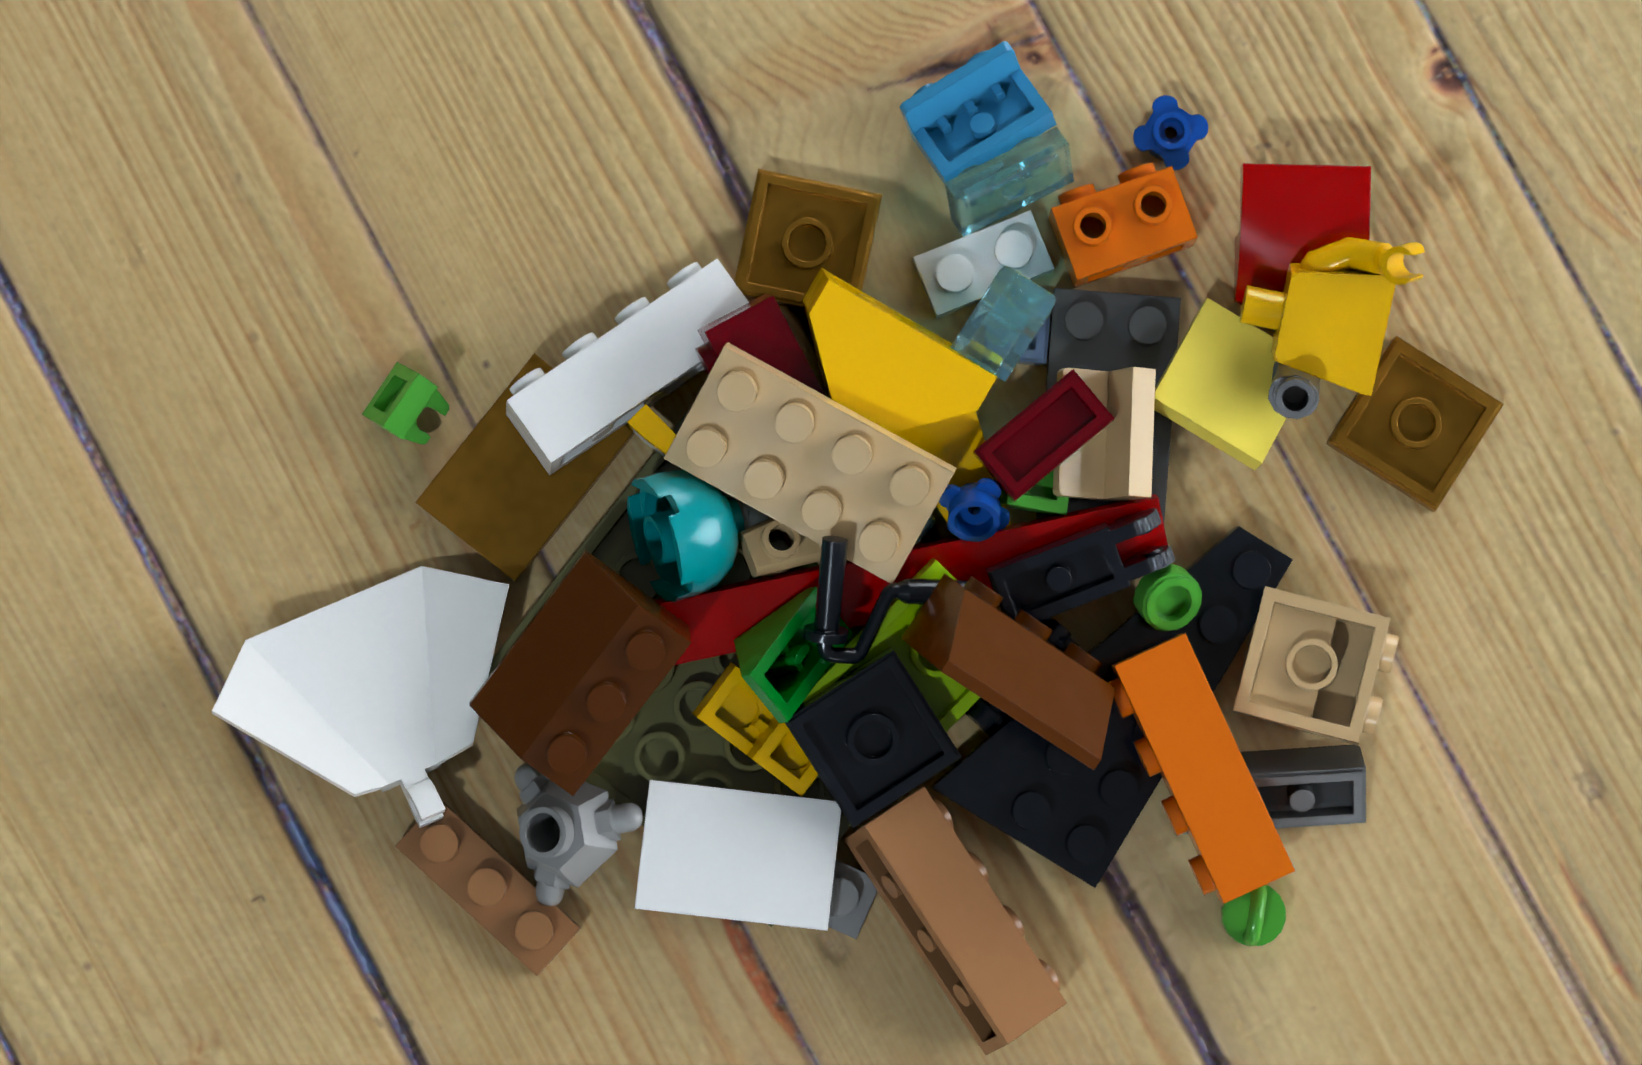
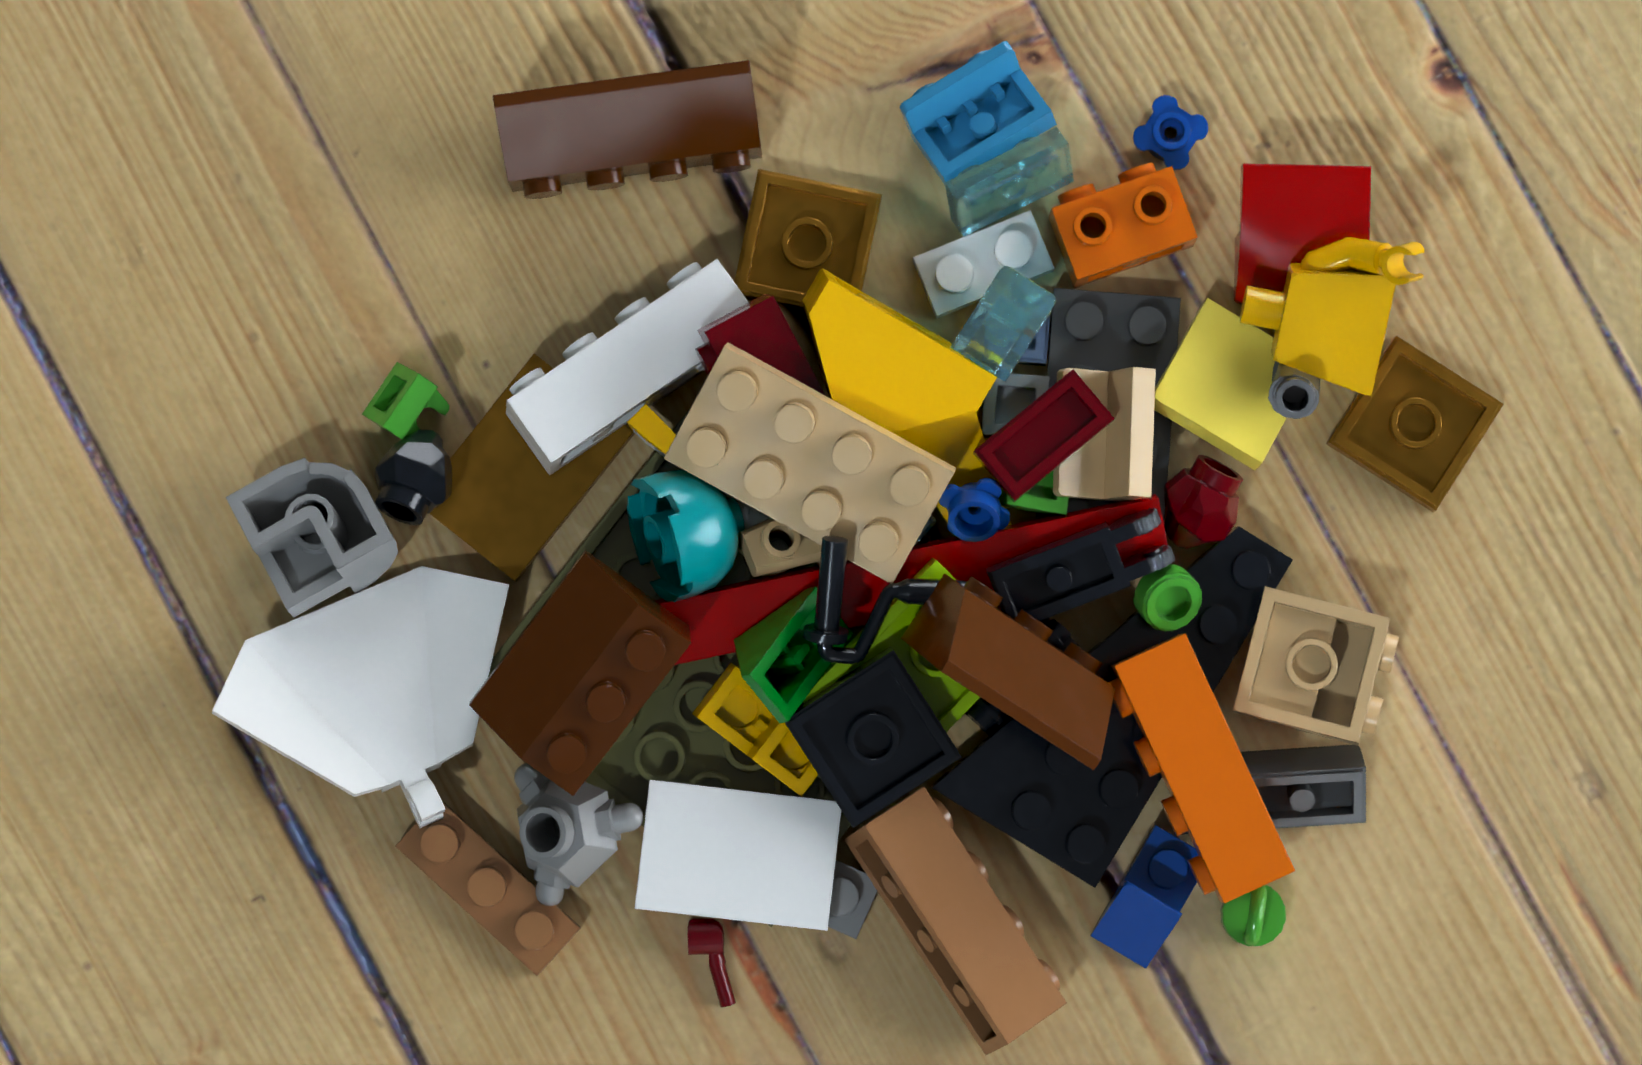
(314, 531): none -> light grey brick
(414, 477): none -> black rock
(628, 129): none -> reddish brown slope
(707, 938): none -> dark red hand
(1010, 398): none -> light grey plate
(1148, 898): none -> blue slope
(1201, 503): none -> dark red rock

